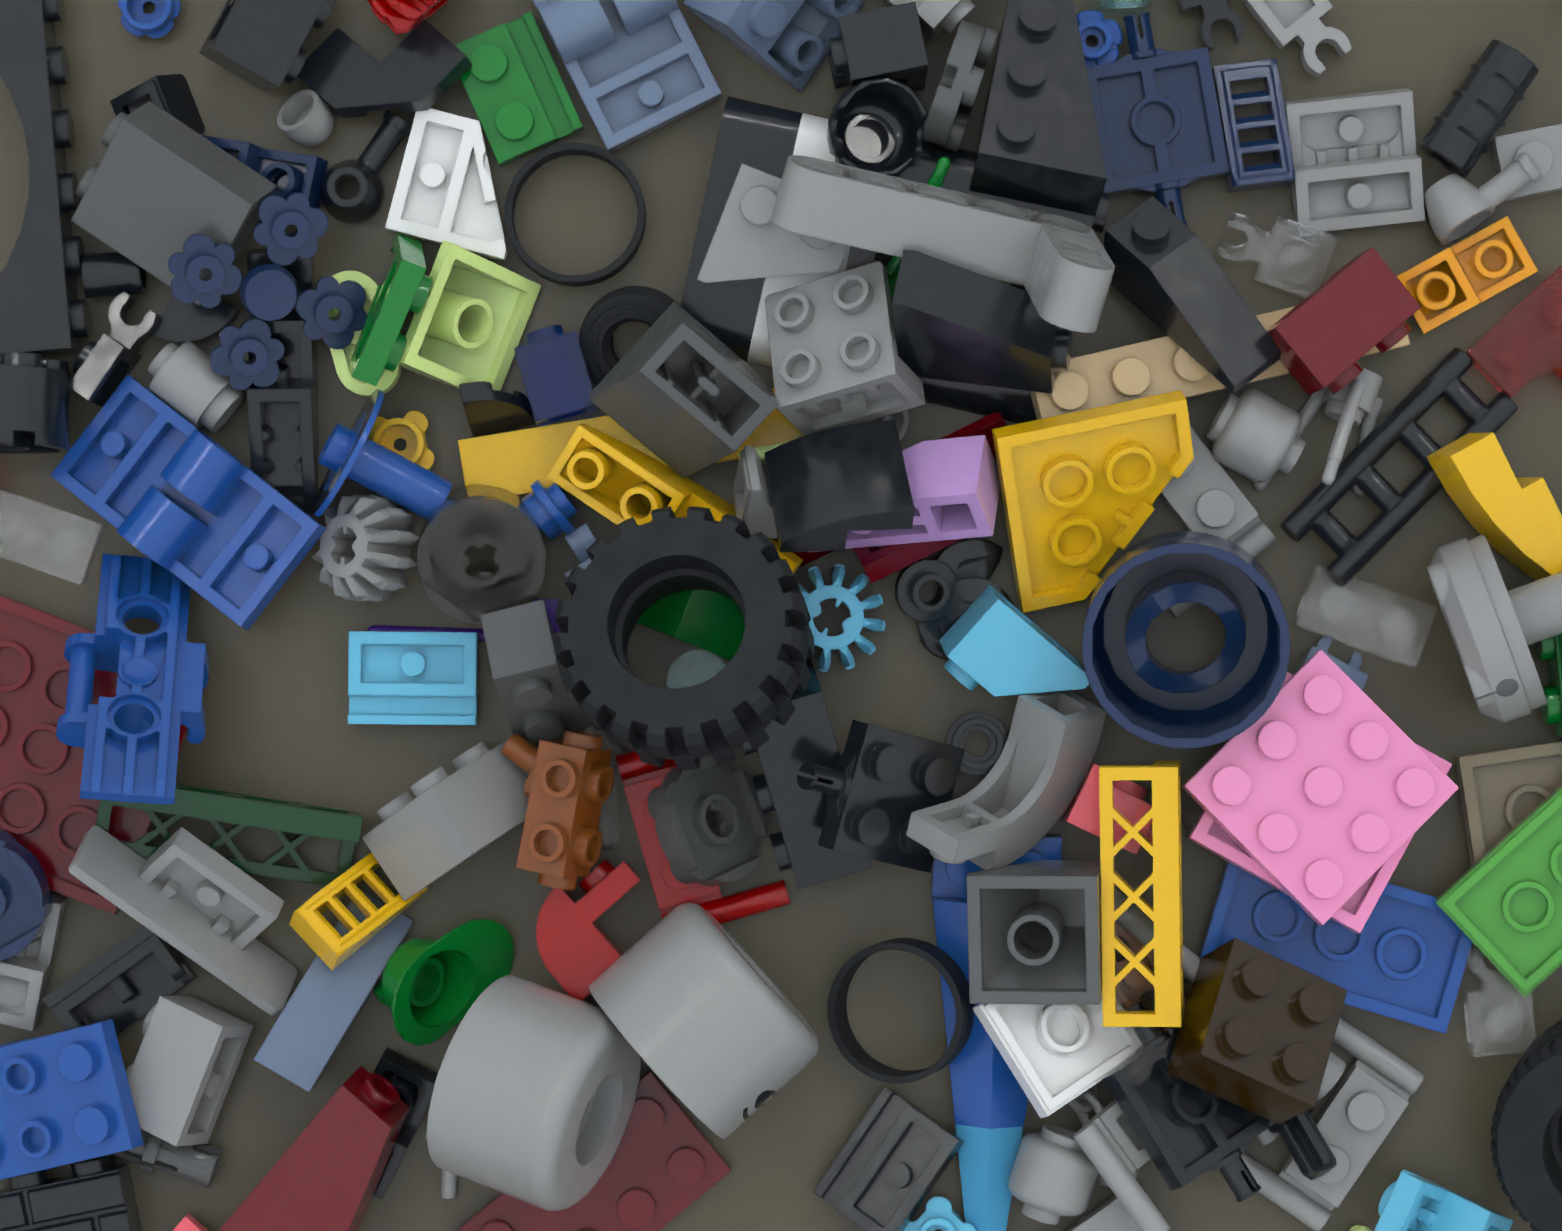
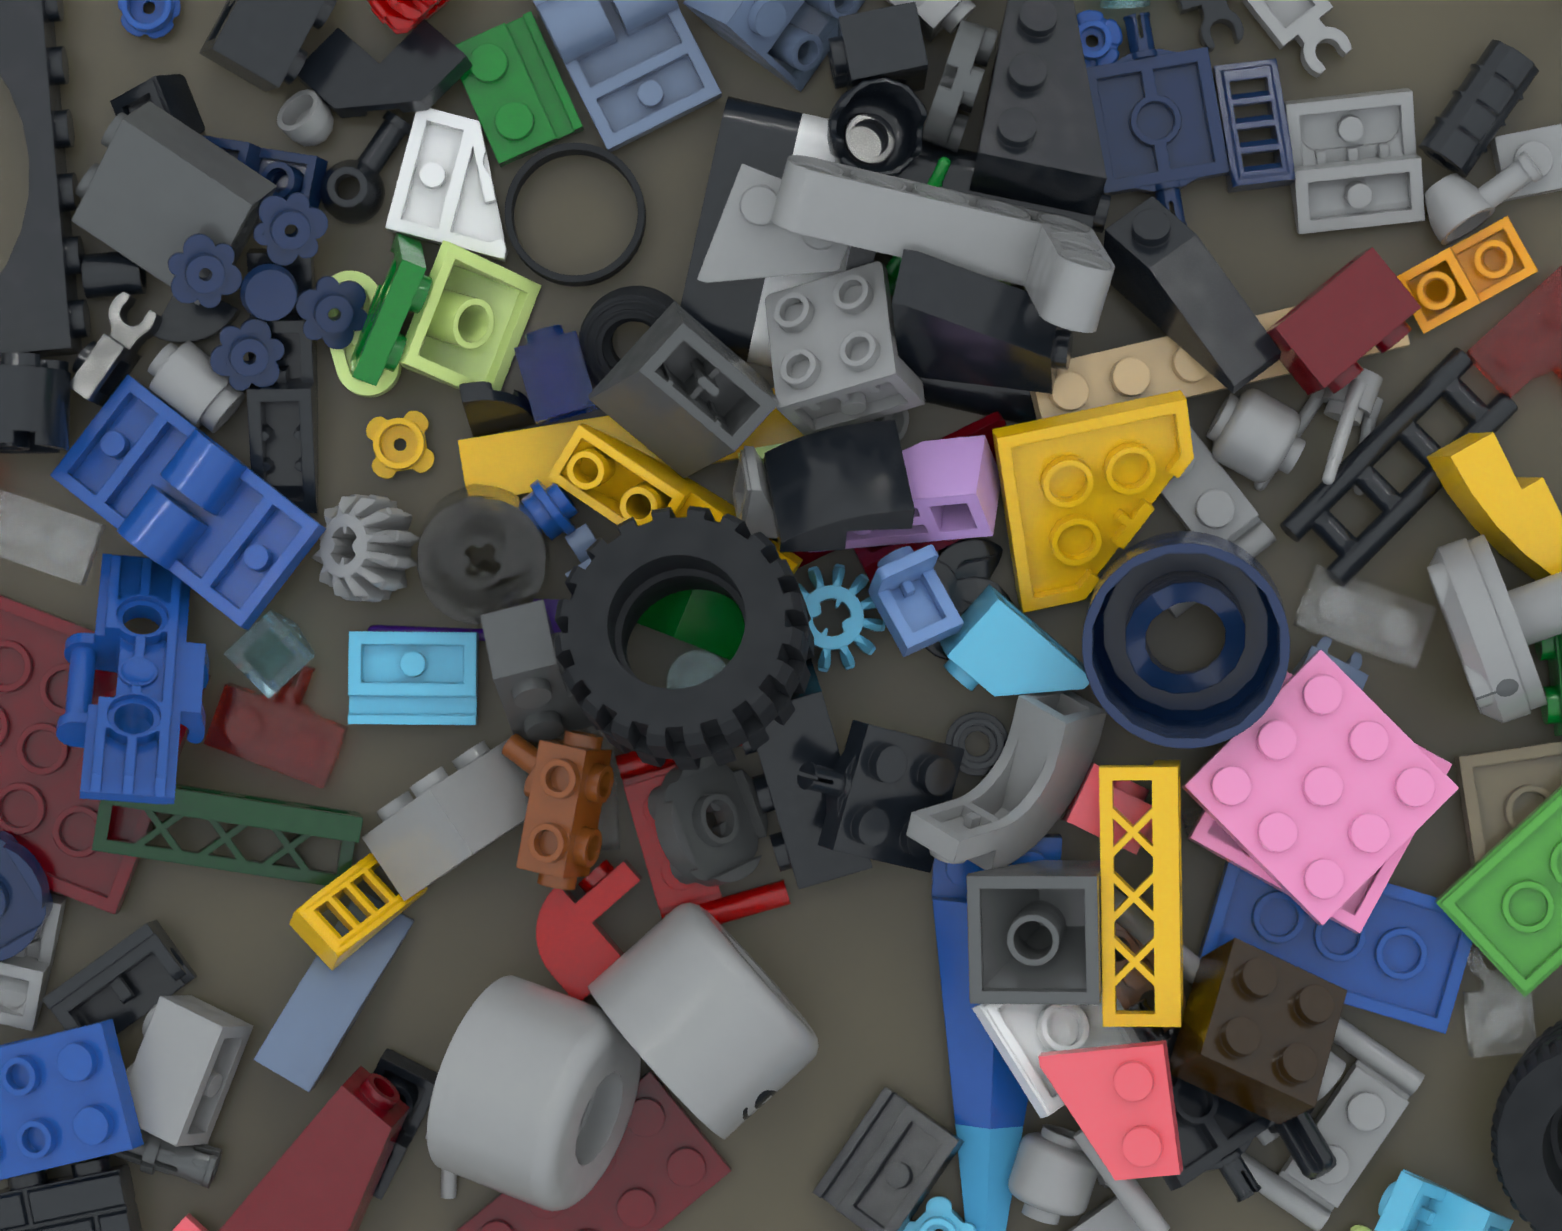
(196, 906): light grey bracket -> none
(271, 652): none -> clear light blue slope
(277, 730): none -> clear red plate
(375, 467): blue piece -> none
(437, 980): green piece -> none
(840, 1024): black tyre -> none
(913, 599): none -> medium blue bracket
(1121, 1104): none -> coral wing
(1288, 256): clear plate -> none

